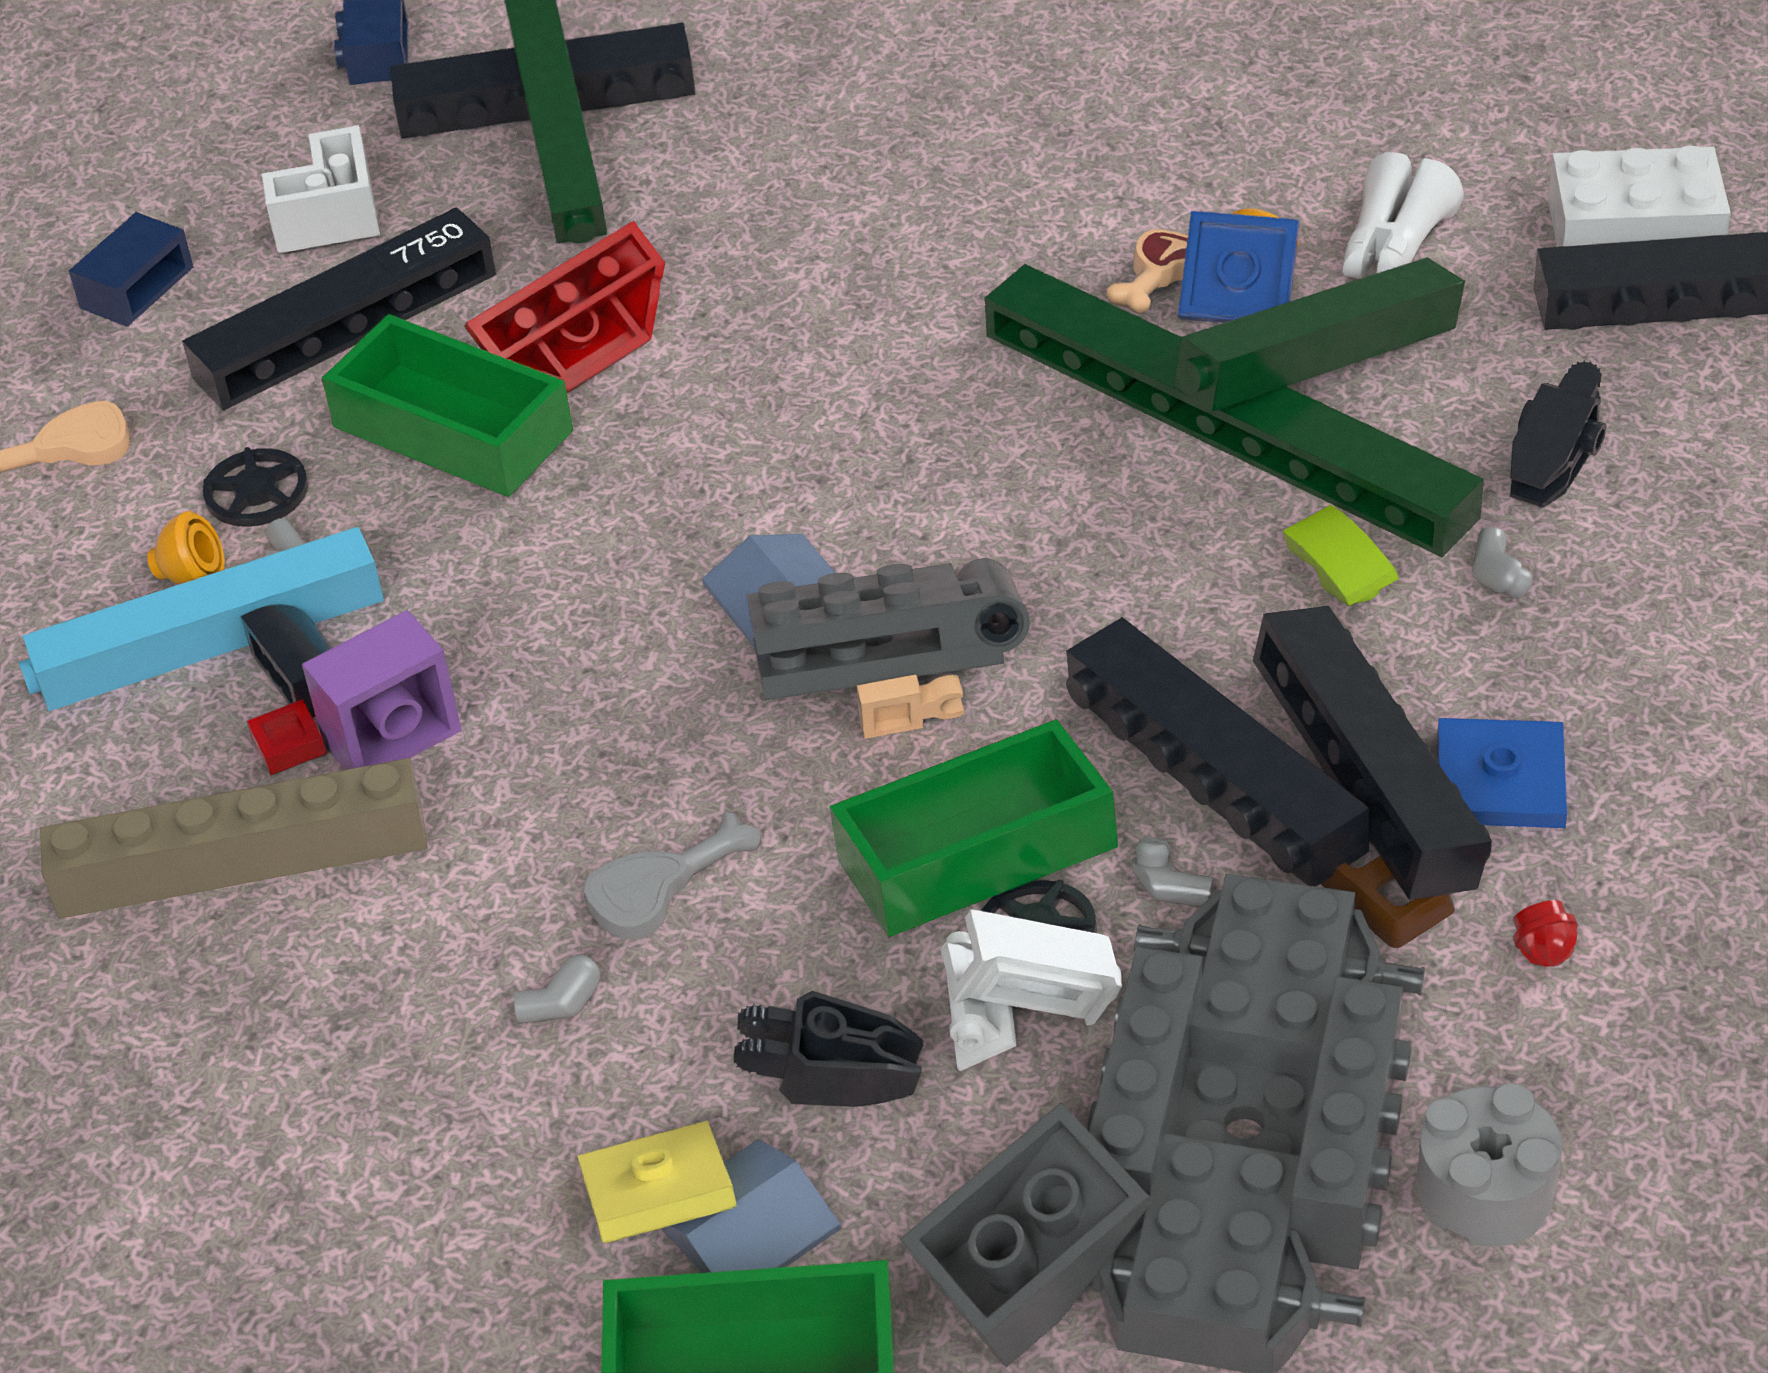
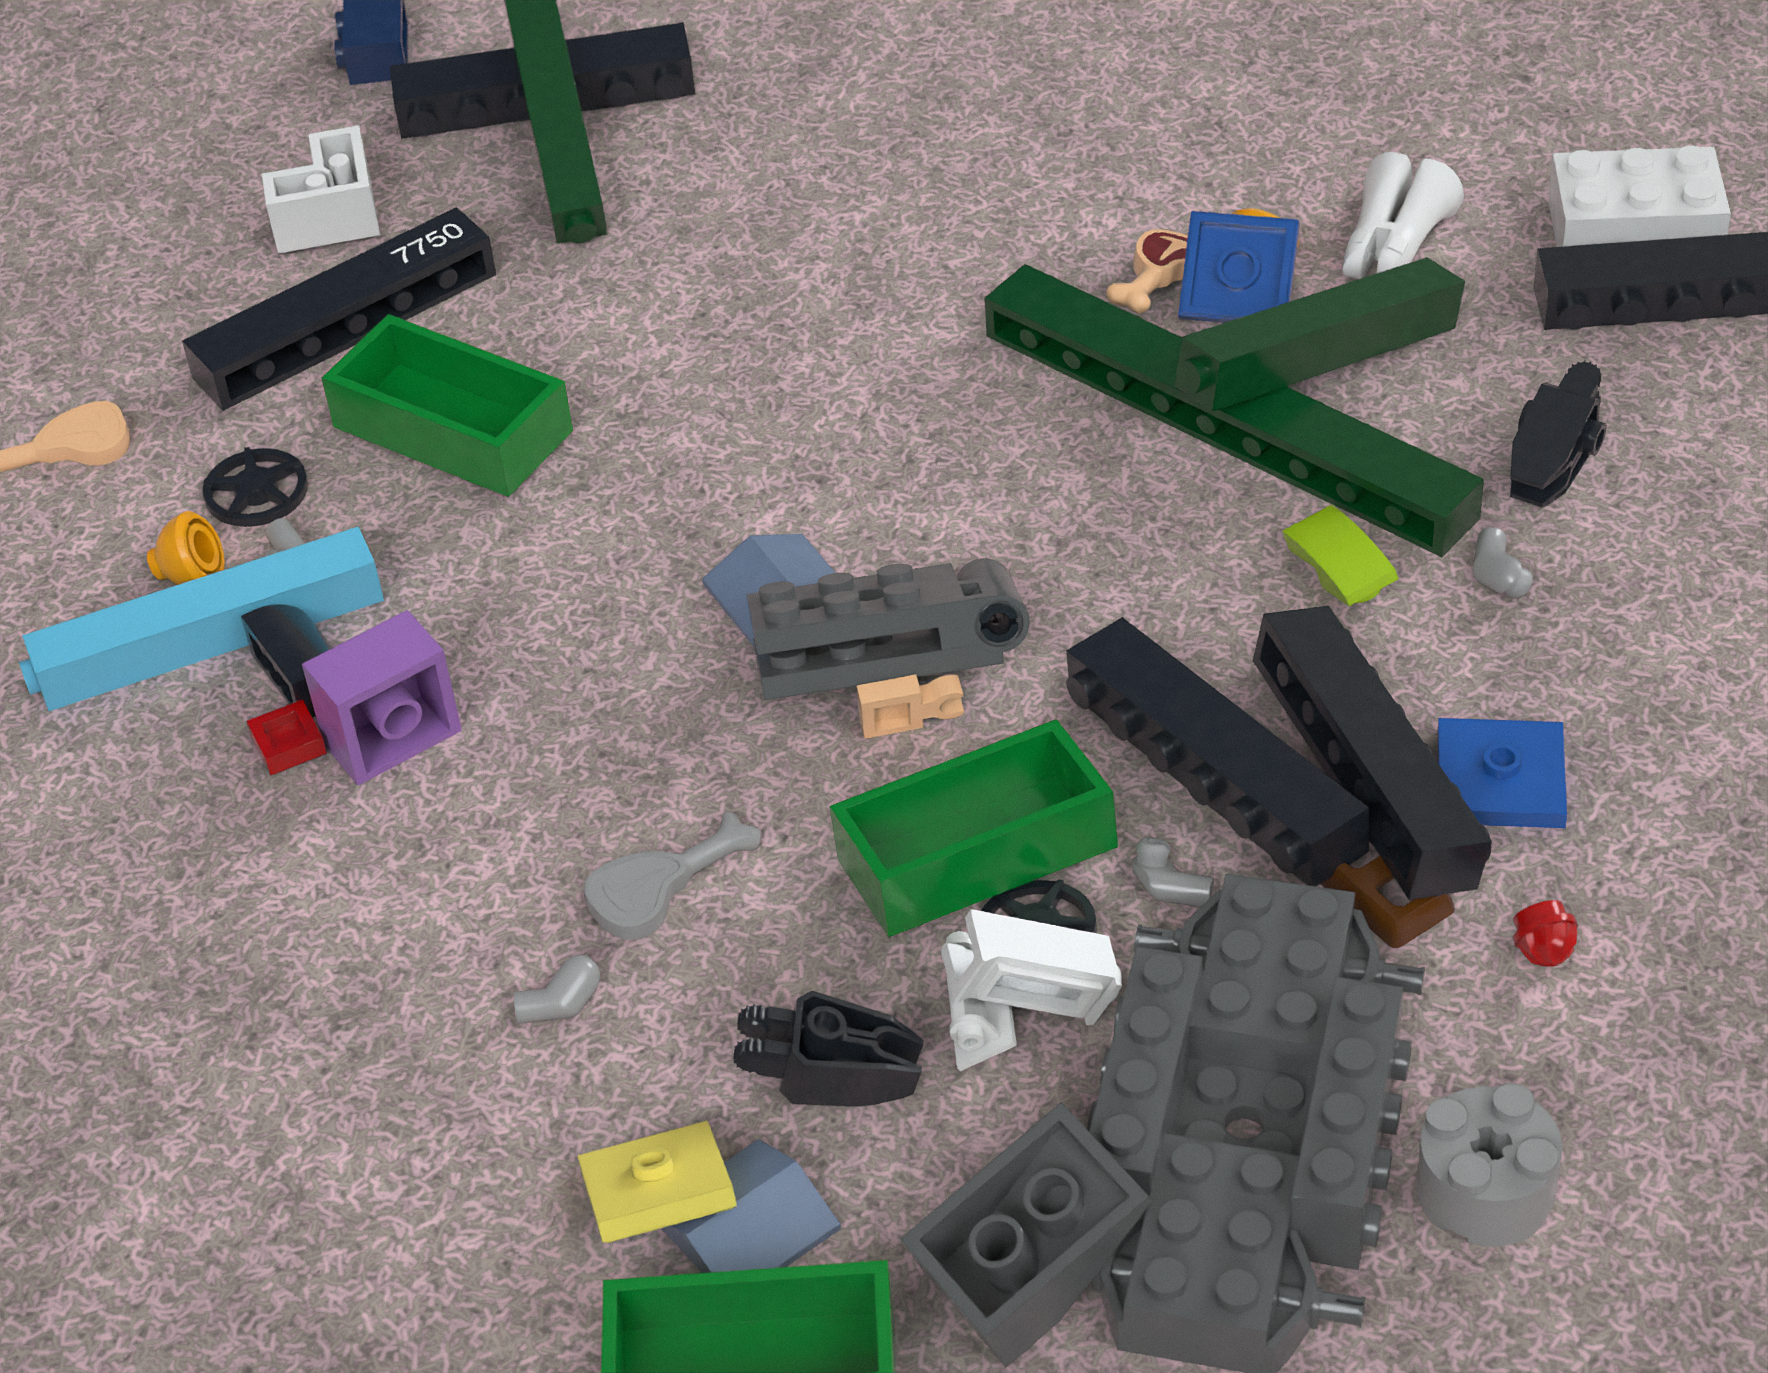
(131, 269): dark blue brick -> none
(232, 838): dark tan brick -> none
(580, 312): red wedge -> none

